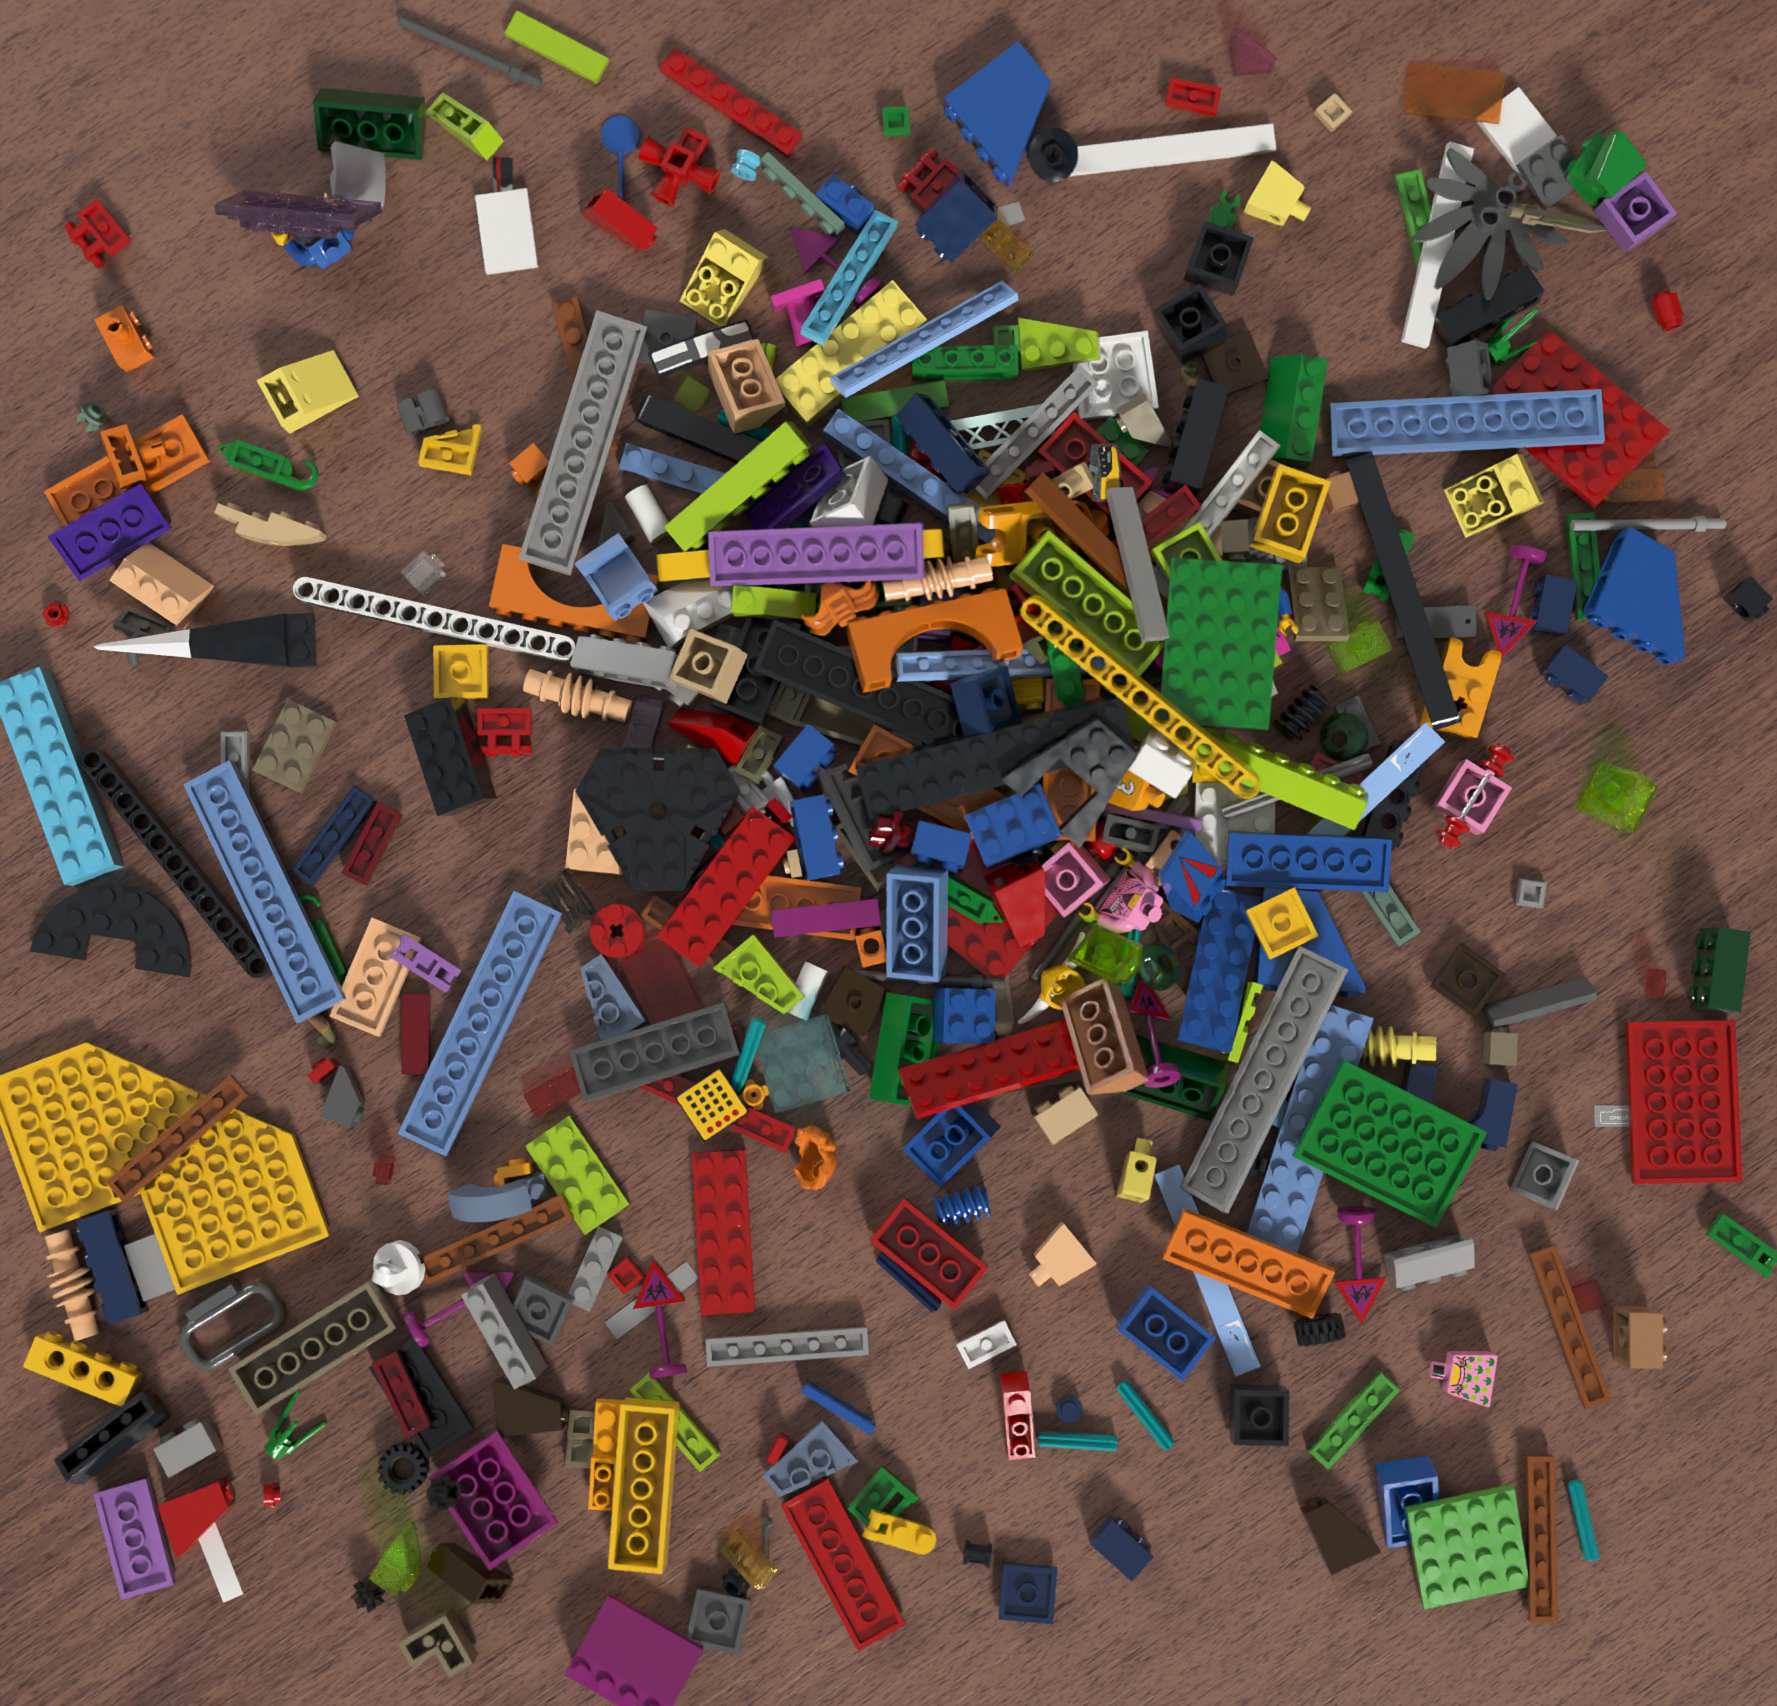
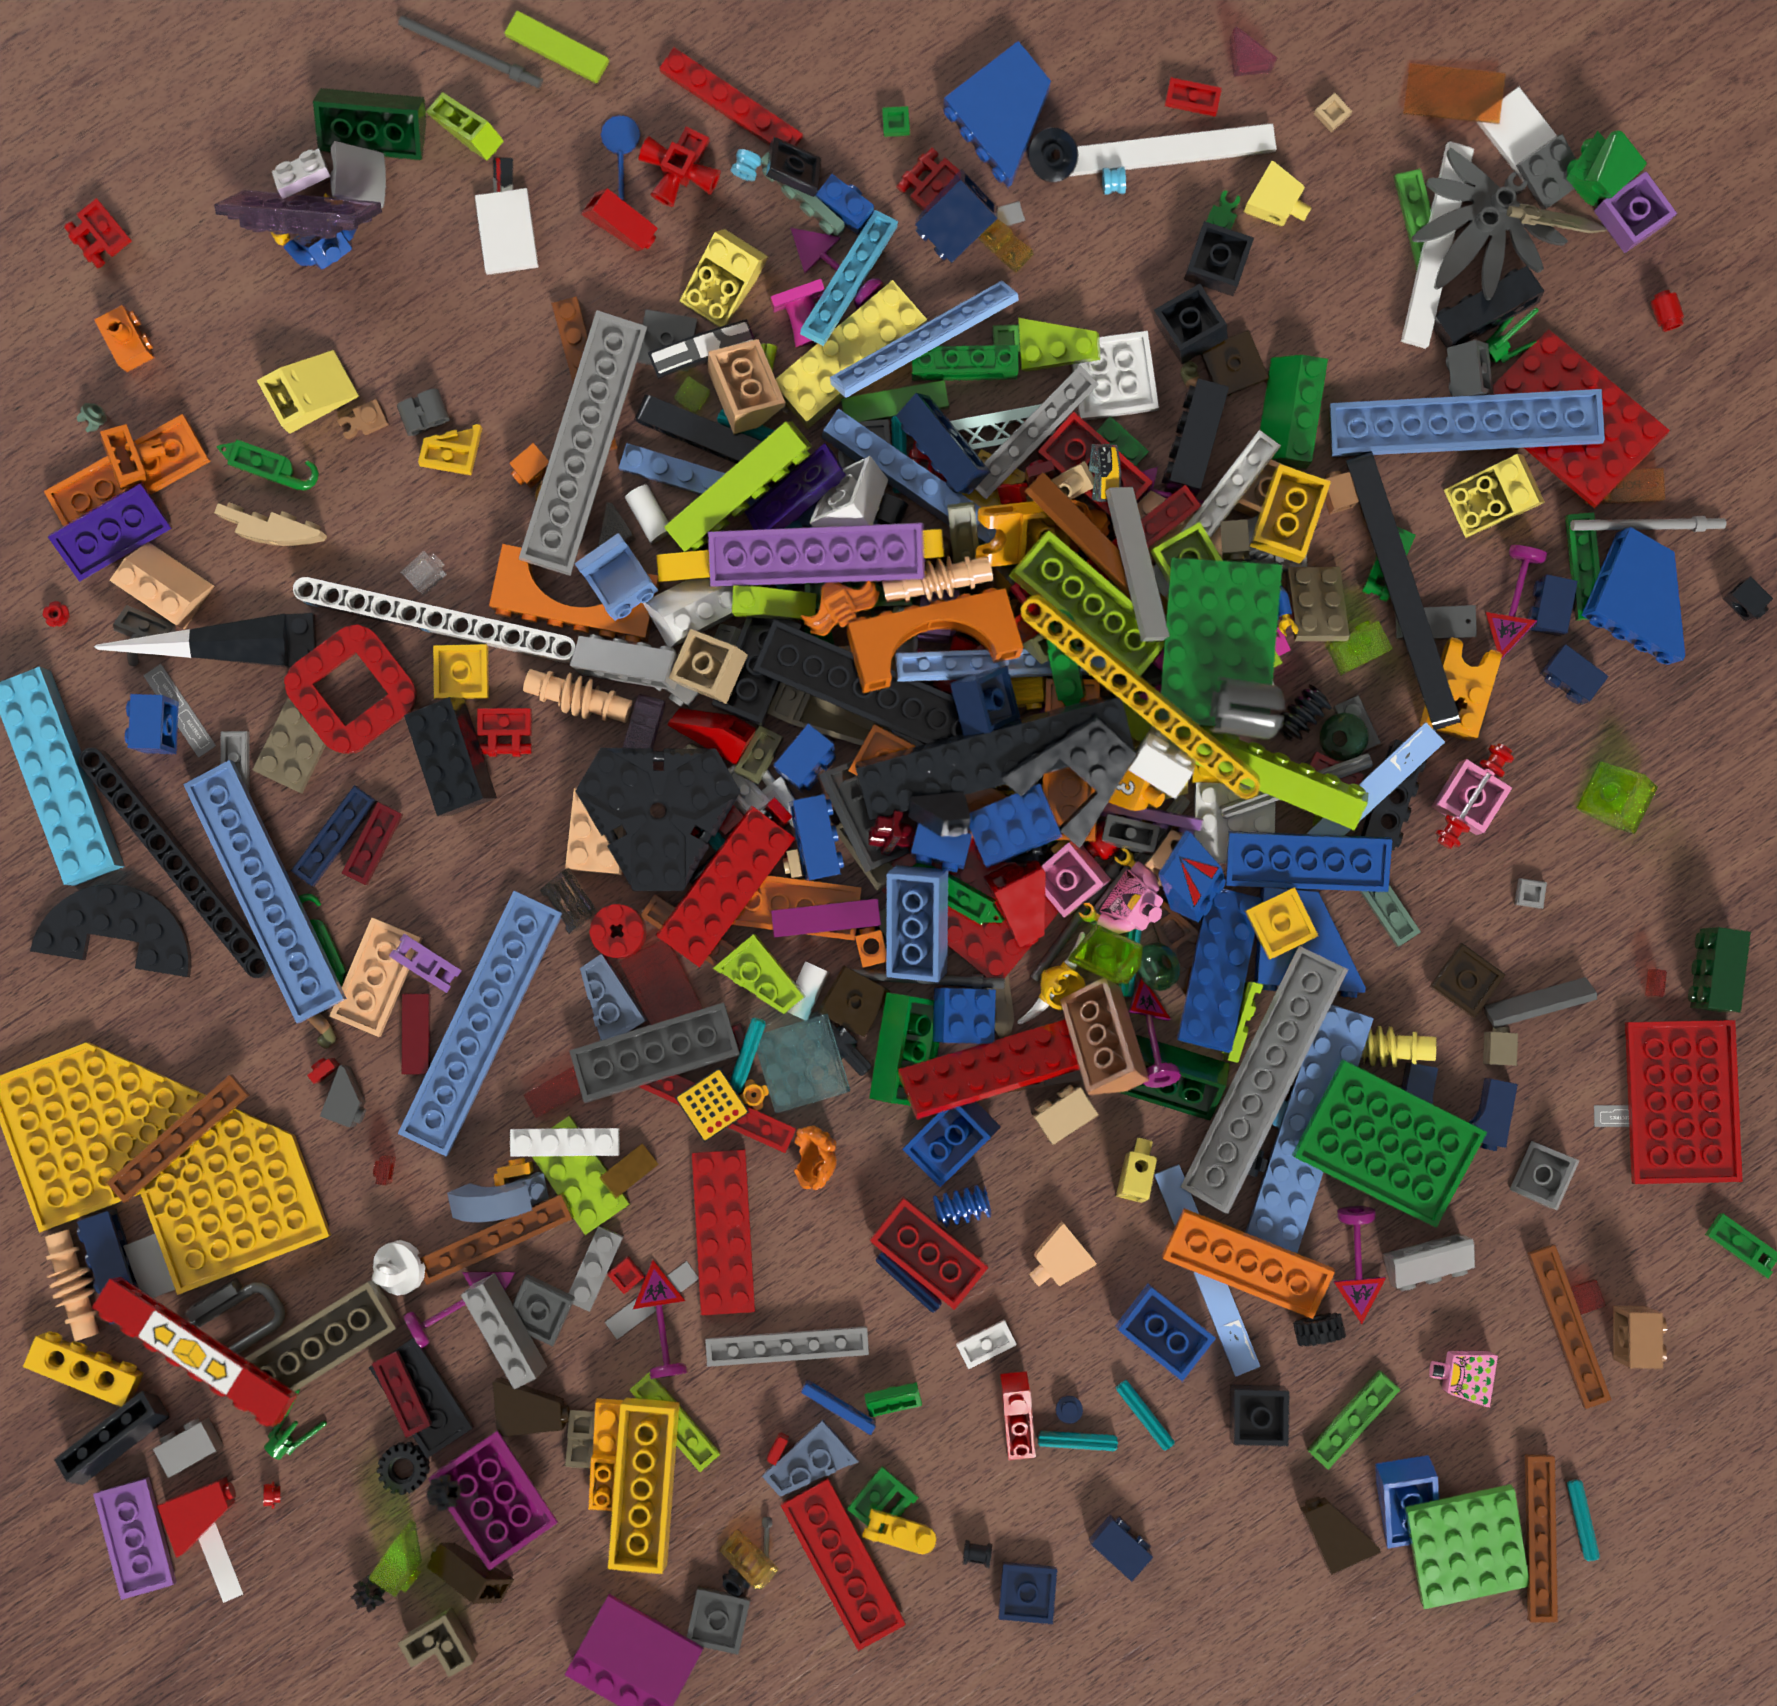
(152, 724): none -> blue brick
(187, 720): none -> light grey sticker
(194, 1351): none -> red brick
(300, 173): none -> white plate
(327, 657): none -> red plate
(367, 417): none -> medium nougat plate
(564, 1142): none -> white plate
(628, 1171): none -> pearl gold tile
(793, 166): none -> black tile
(893, 1399): none -> green plate
(941, 813): none -> black slope
(1114, 180): none -> medium azure wheel
(1142, 422): slope -> none
(1248, 694): none -> dark grey cylinder

